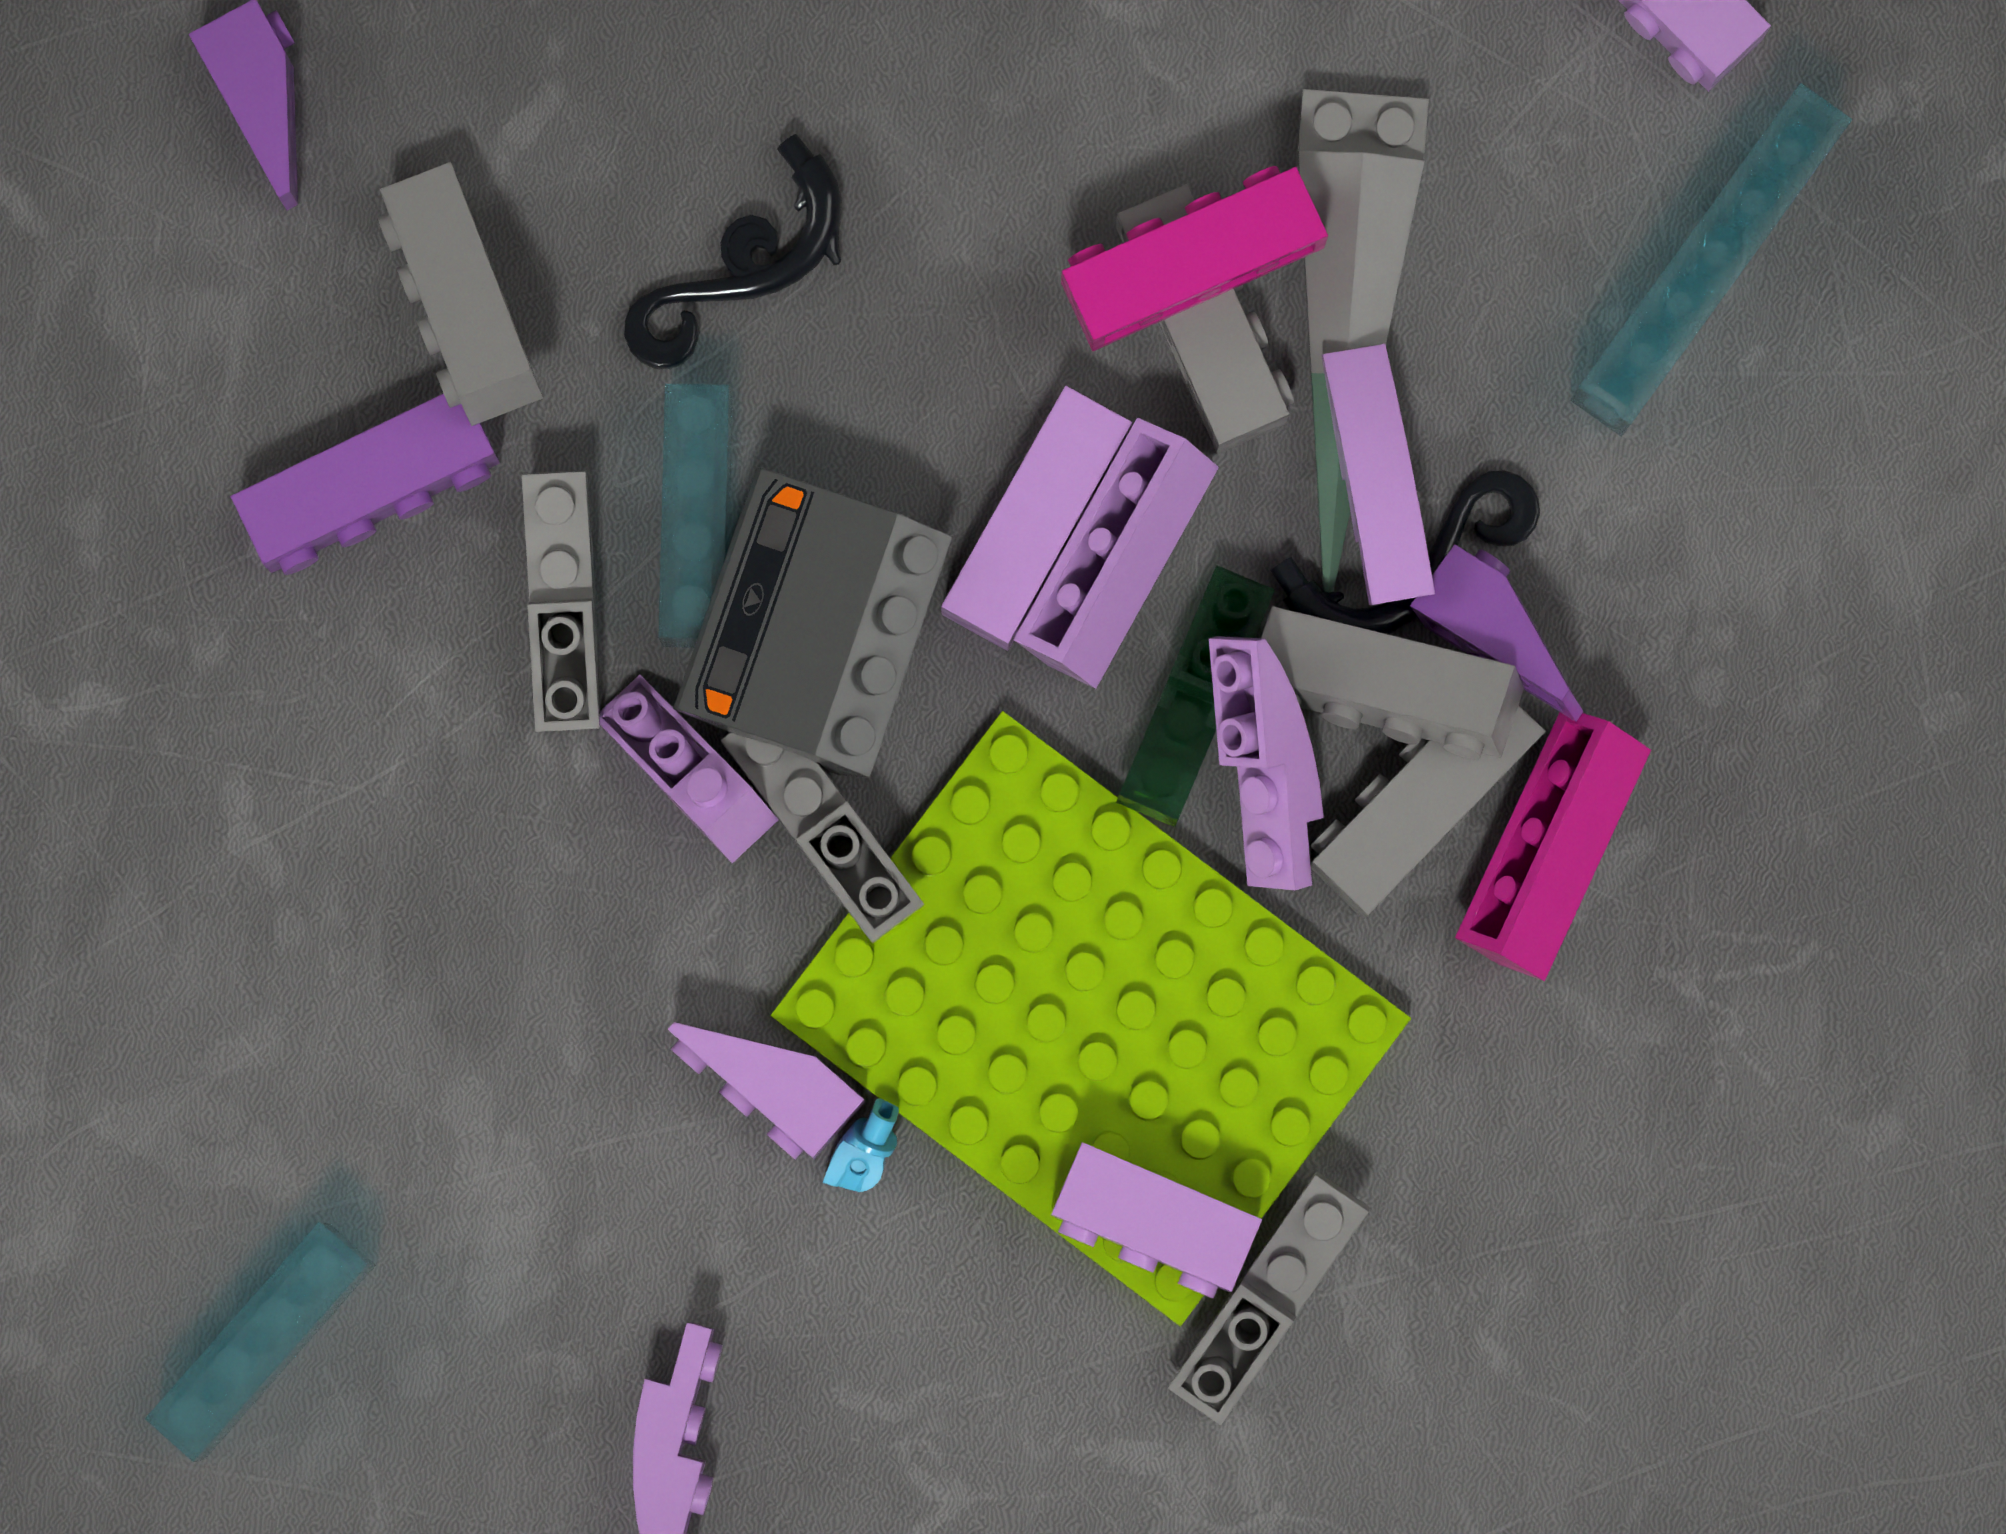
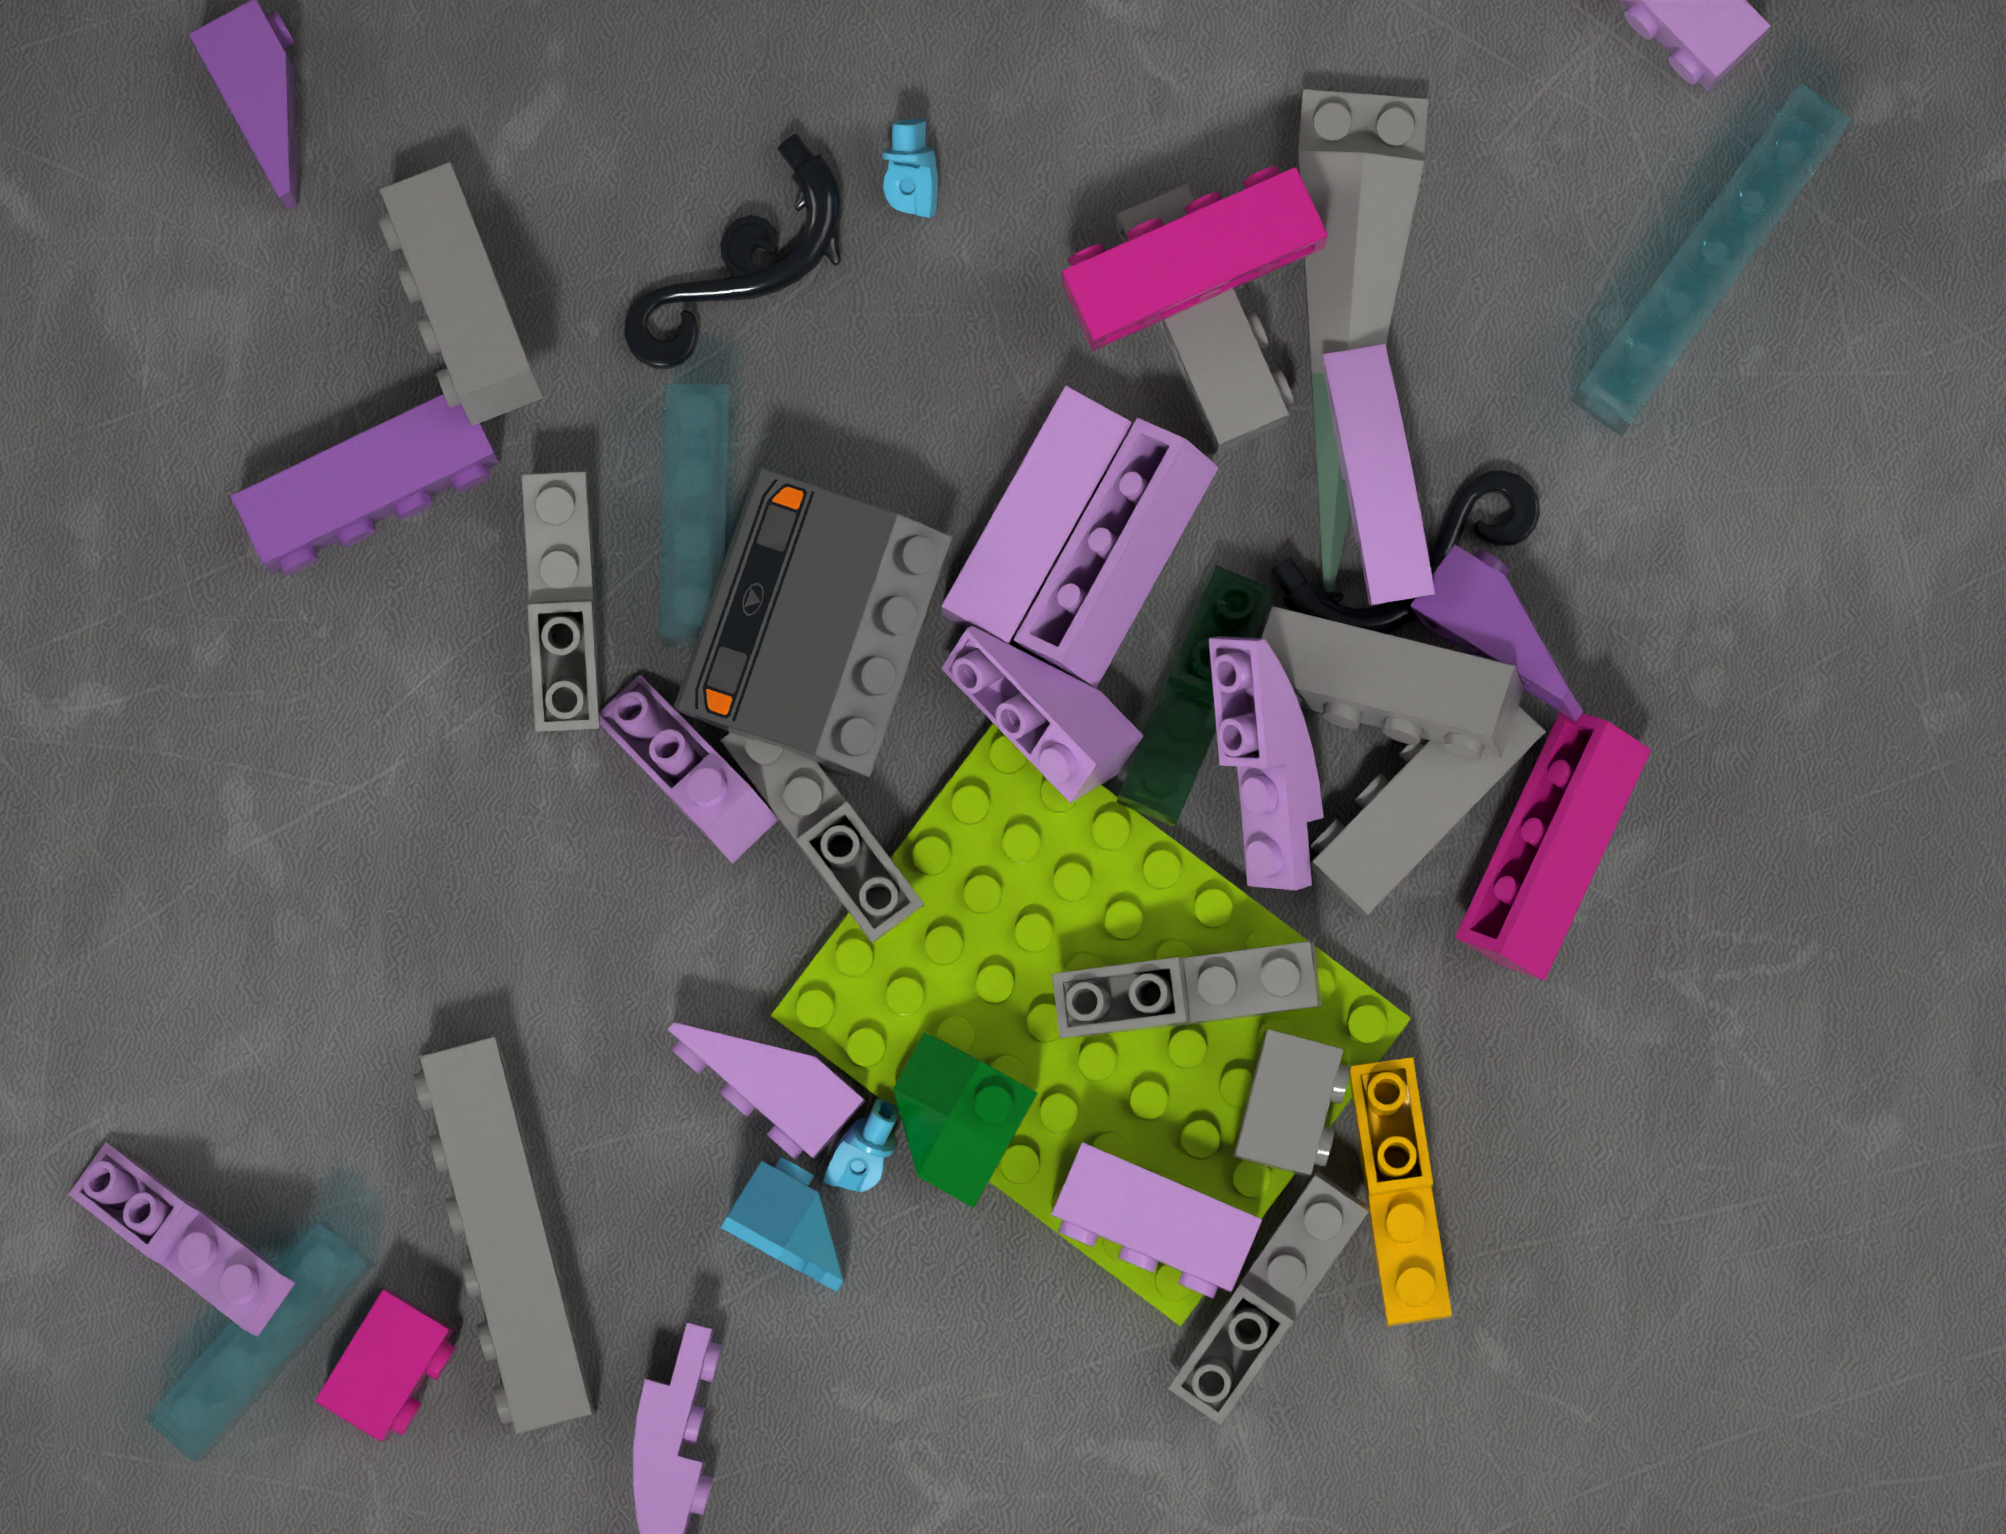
(182, 1239): none -> lavender slope
(387, 1366): none -> dark pink brick
(506, 1236): none -> light grey brick
(787, 1222): none -> medium azure slope
(912, 170): none -> medium azure piece
(958, 1117): none -> green slope
(1050, 716): none -> lavender slope
(1187, 990): none -> light grey slope
(1290, 1104): none -> light grey brick
(1399, 1192): none -> yellow slope

